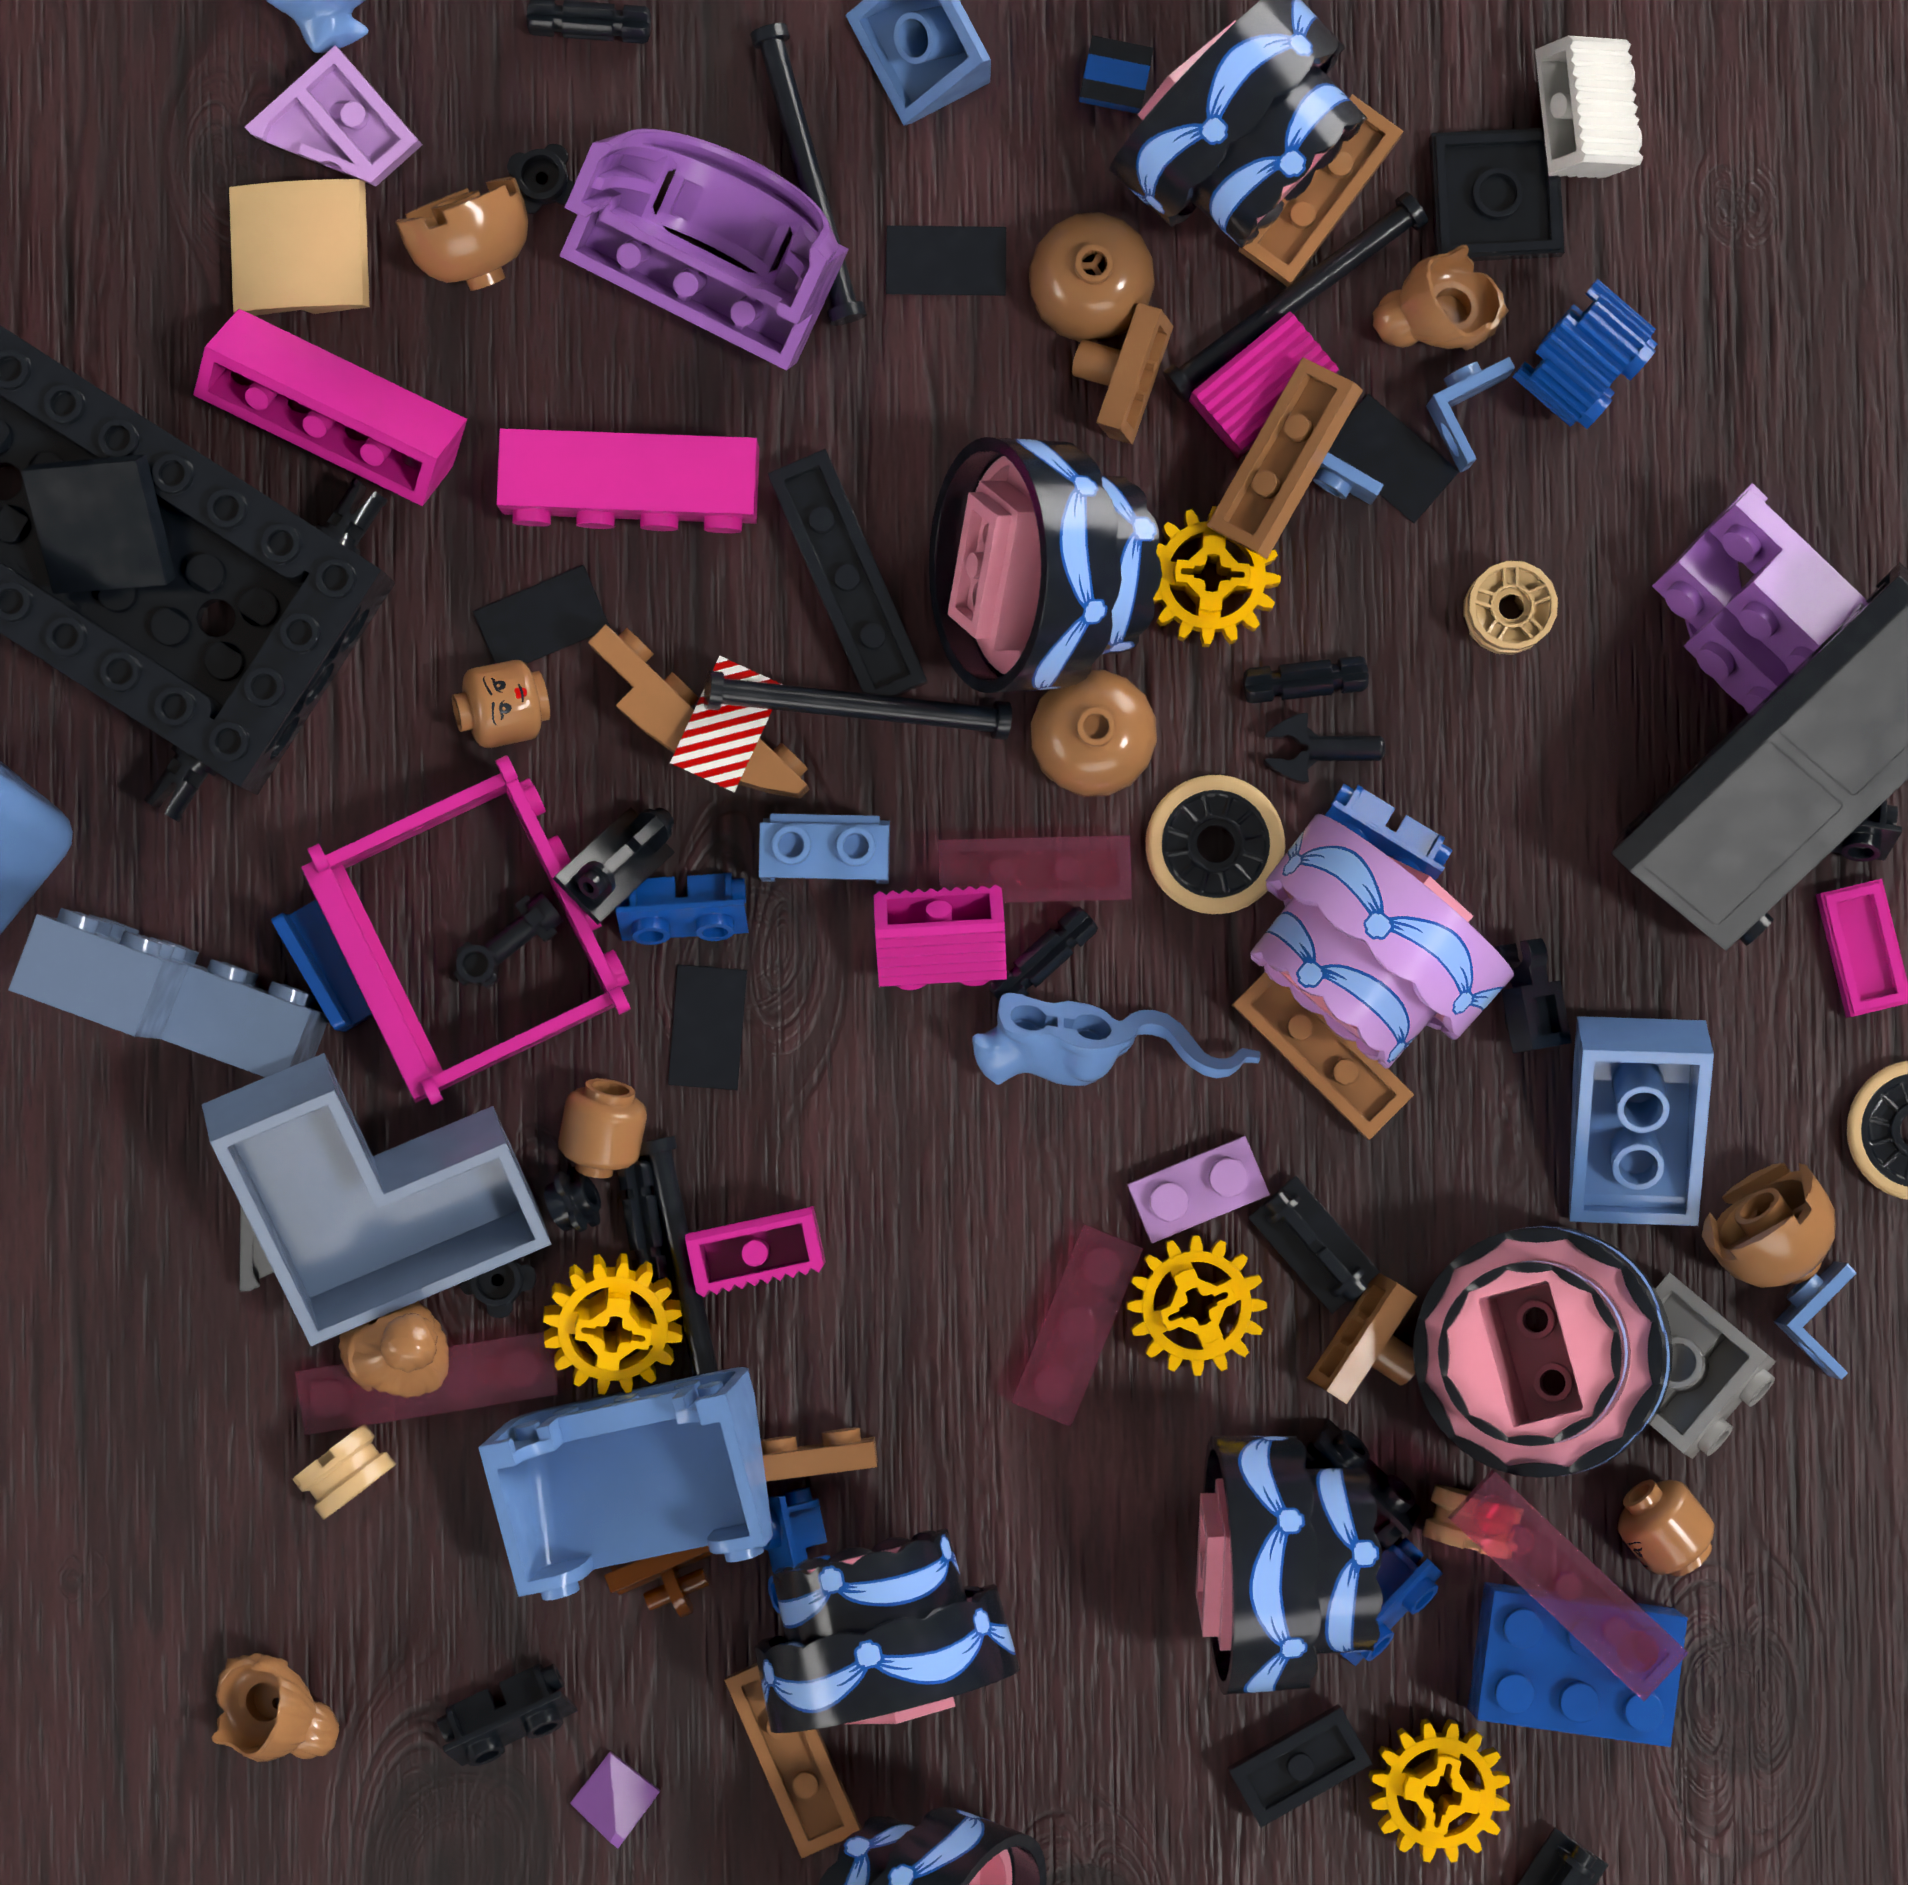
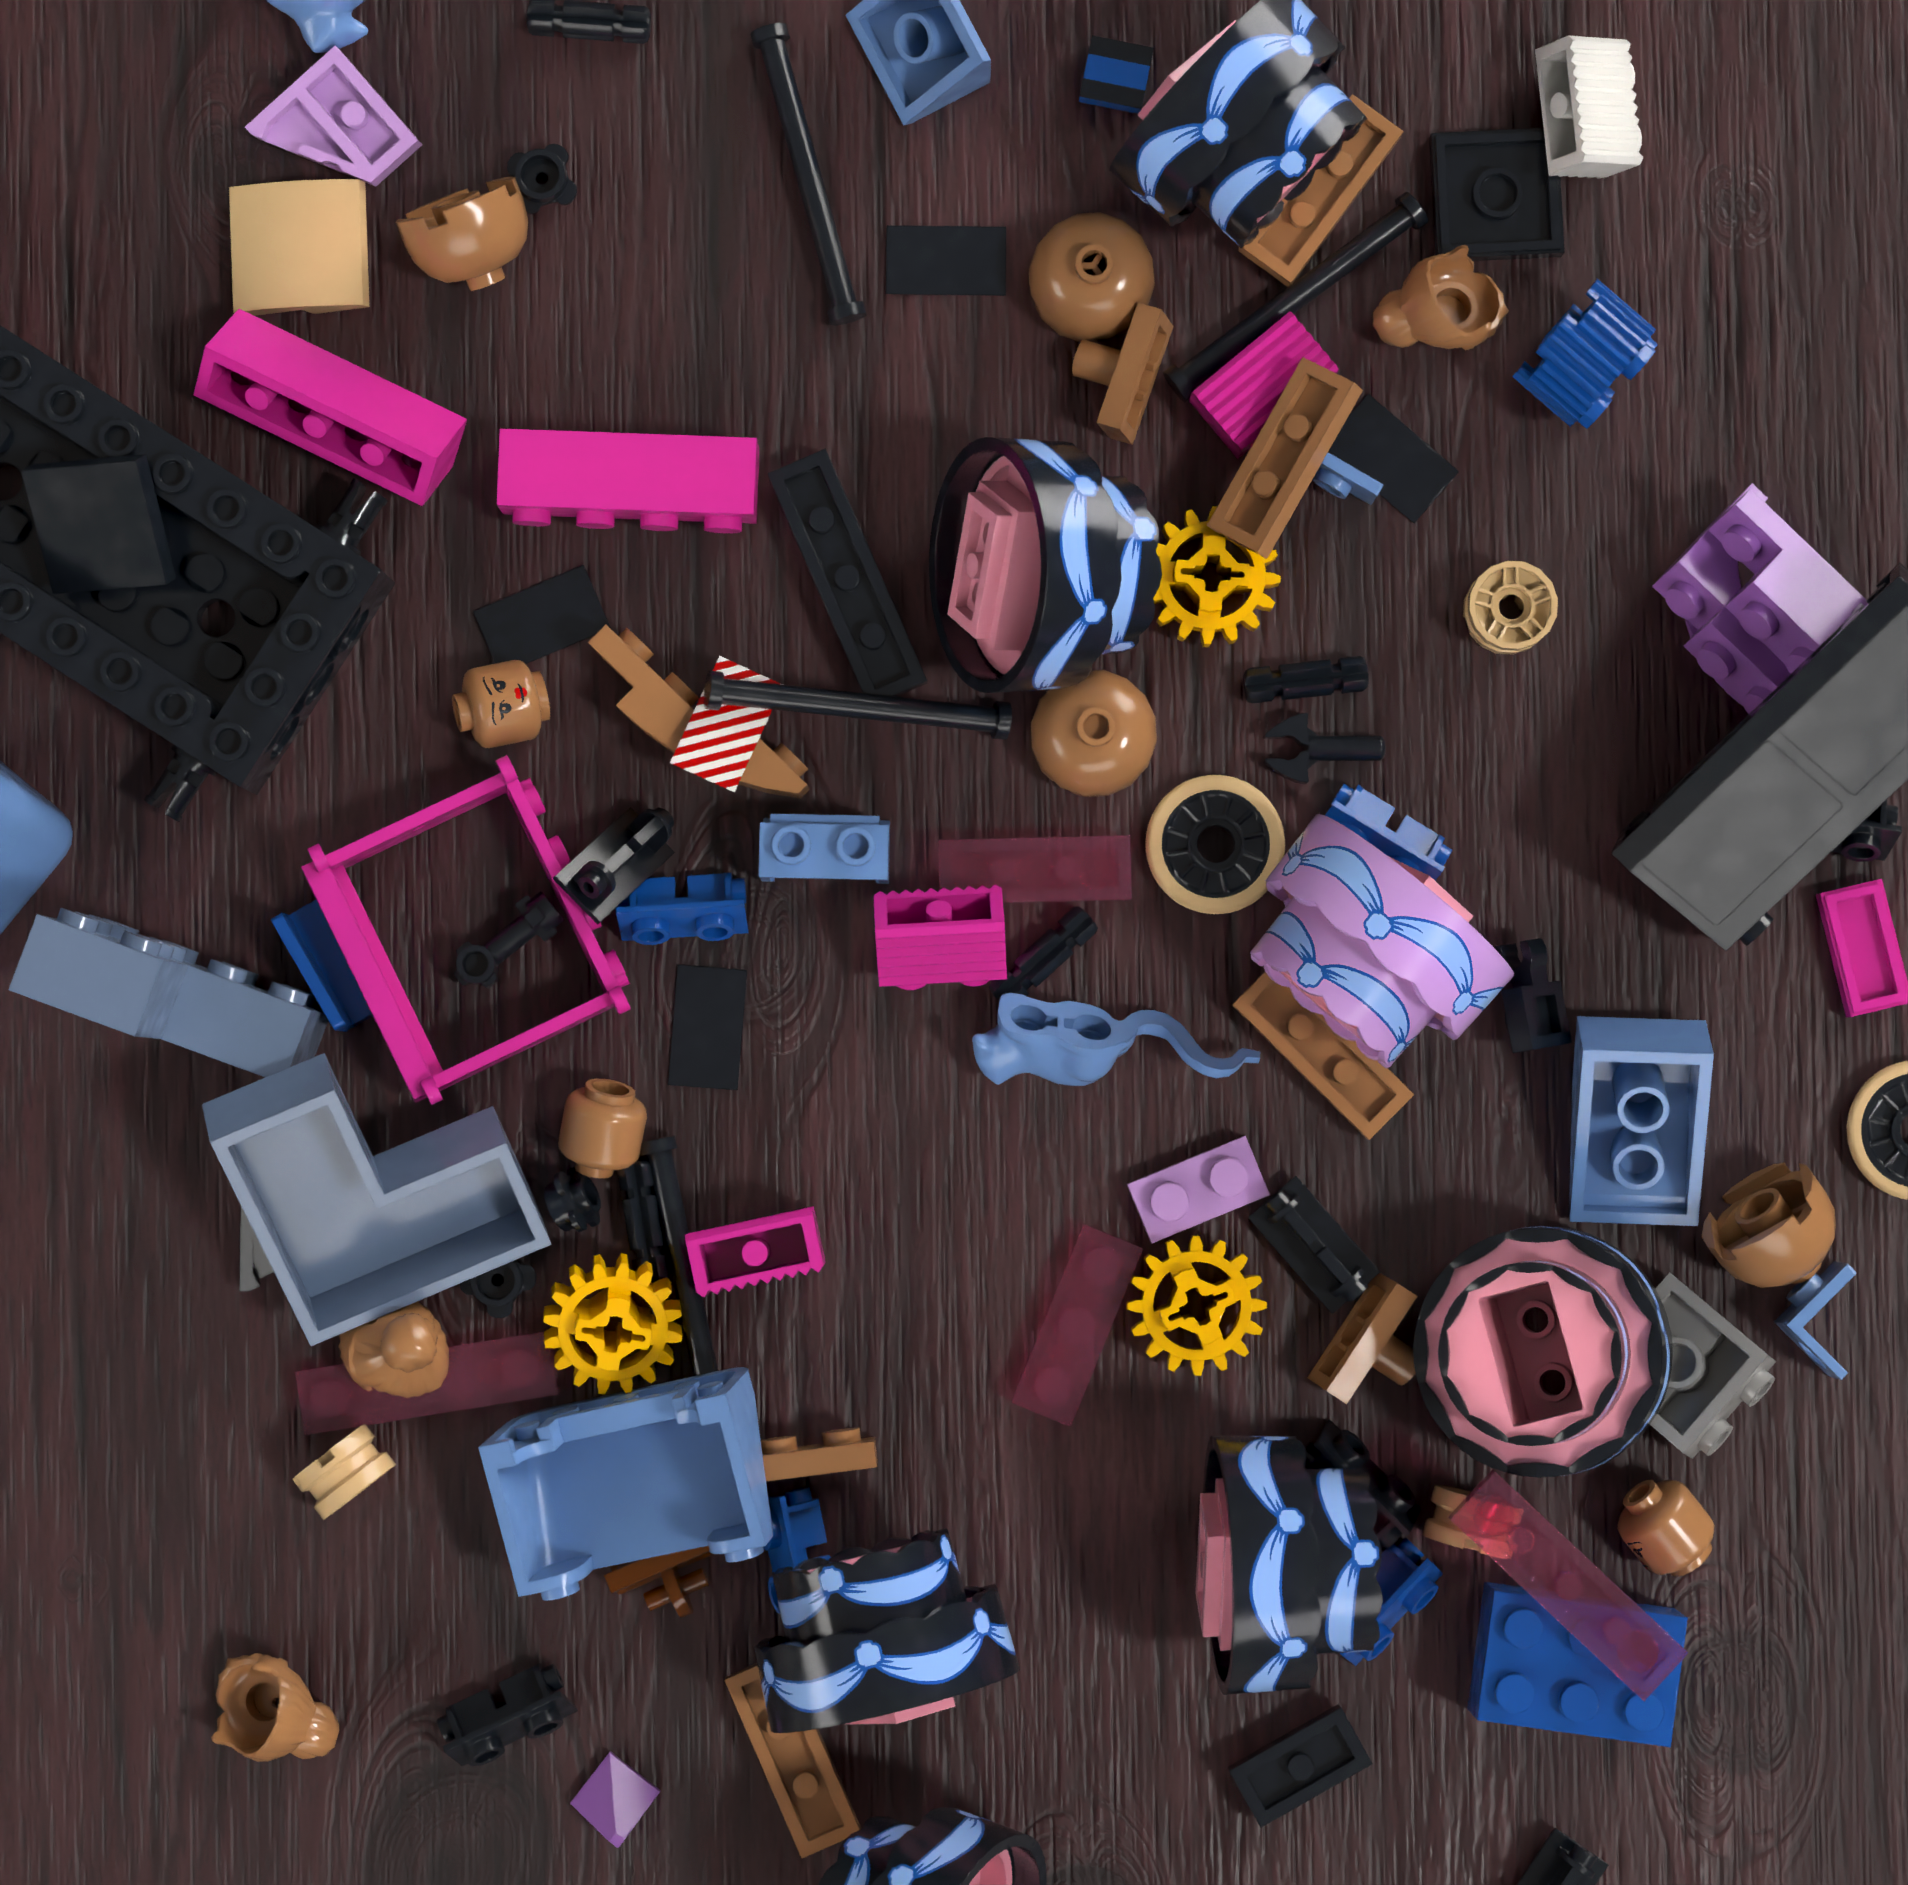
(723, 204): medium lavender piece -> none
(1461, 386): medium blue bracket -> none
(1466, 1795): yellow gear -> none

